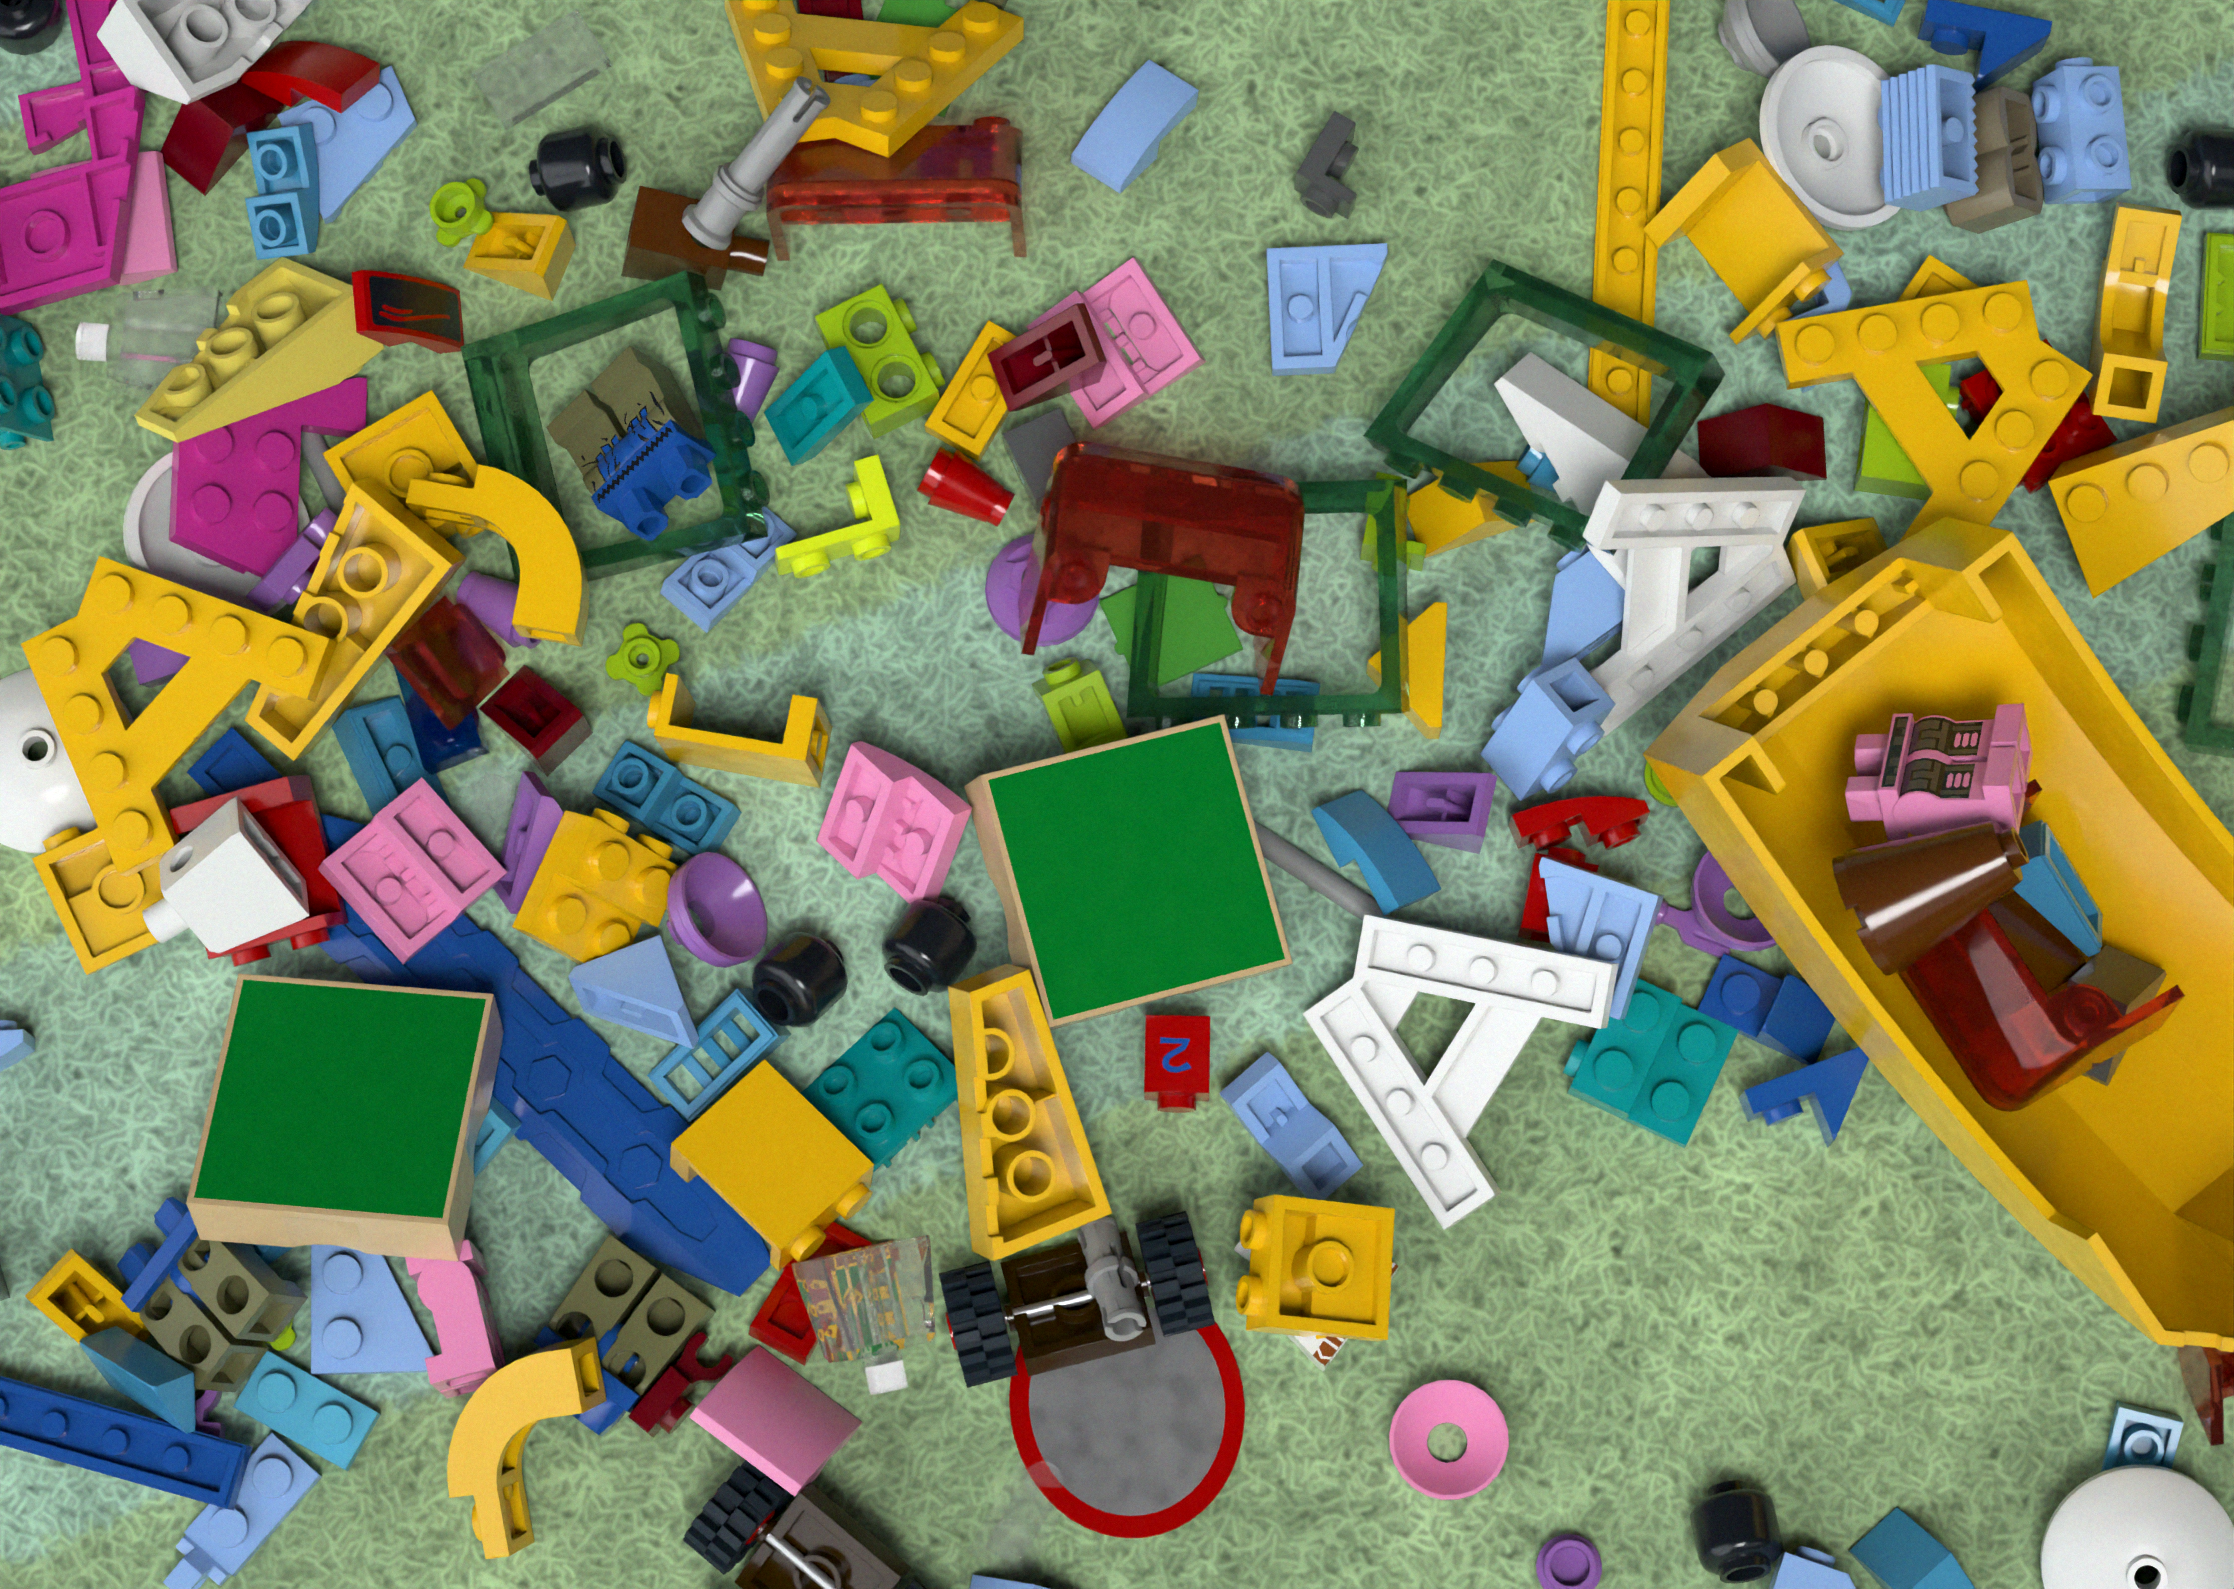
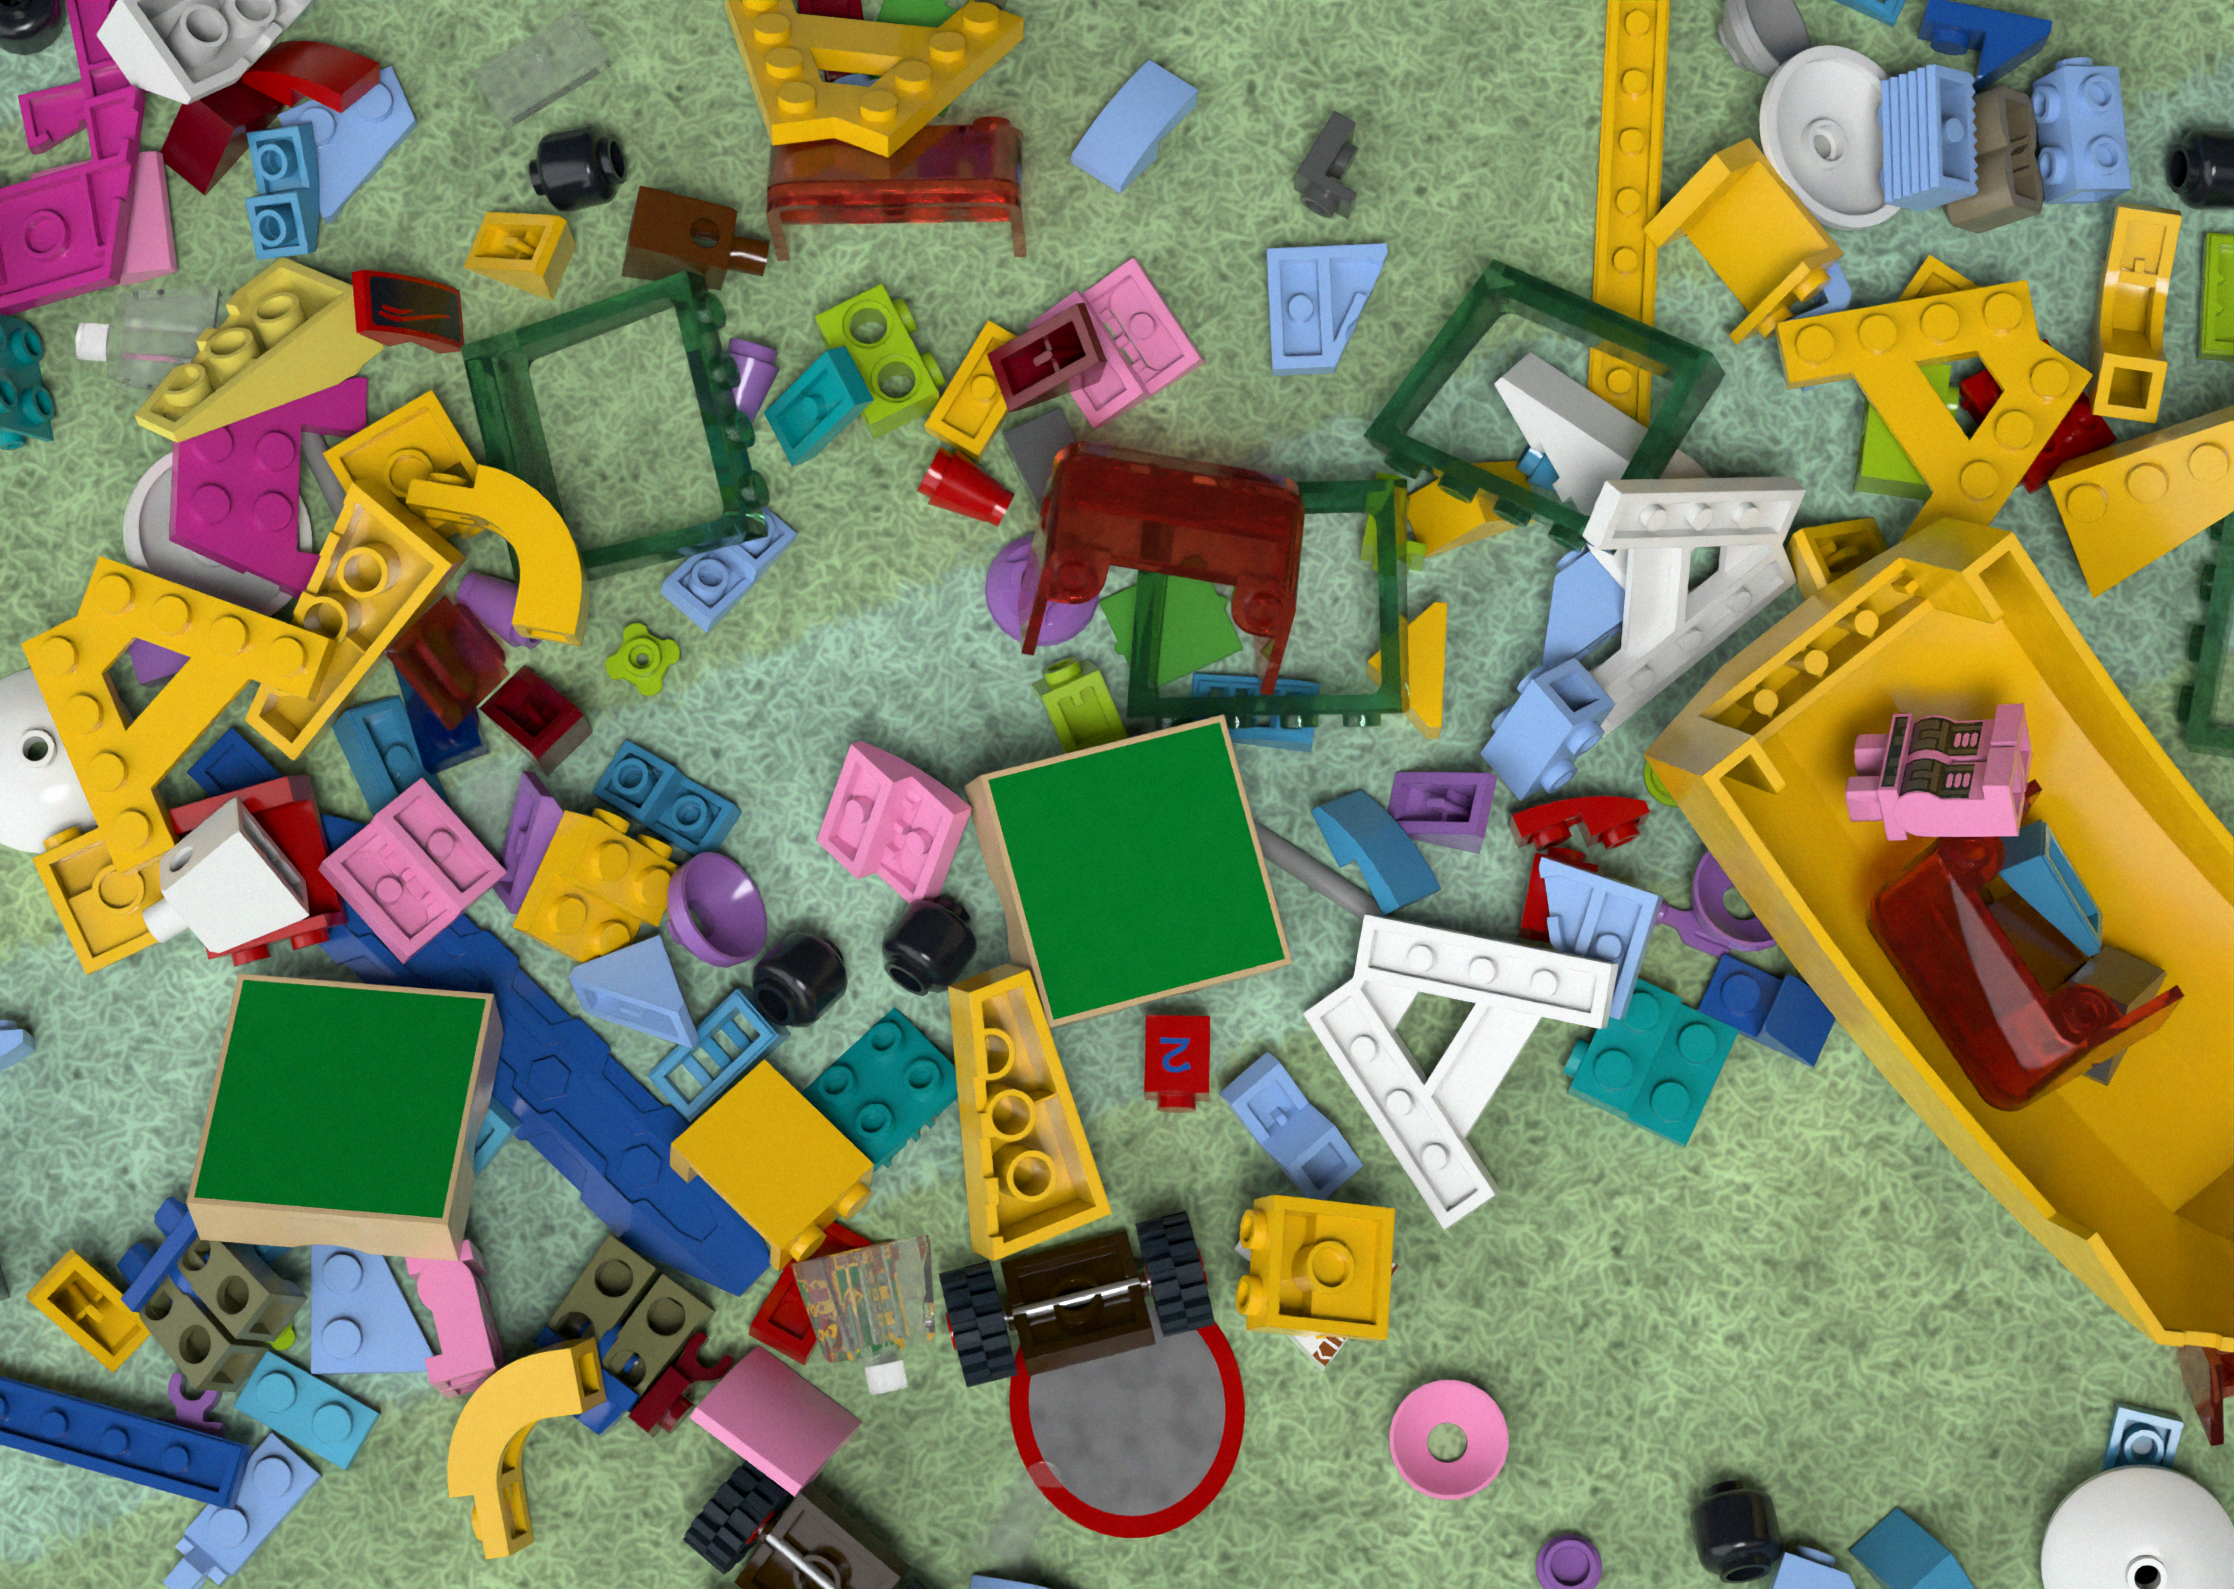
(144, 1375): dark azure slope -> none
(289, 573): medium lavender plate -> none
(447, 203): lime plate -> none
(635, 443): hips -> none
(740, 184): light grey pin -> none
(795, 761): yellow panel -> none
(868, 499): neon yellow bracket -> none
(1111, 1279): light grey pin -> none
(1763, 443): dark red slope -> none
(1826, 1086): blue slope -> none
(1926, 887): reddish brown cone -> none

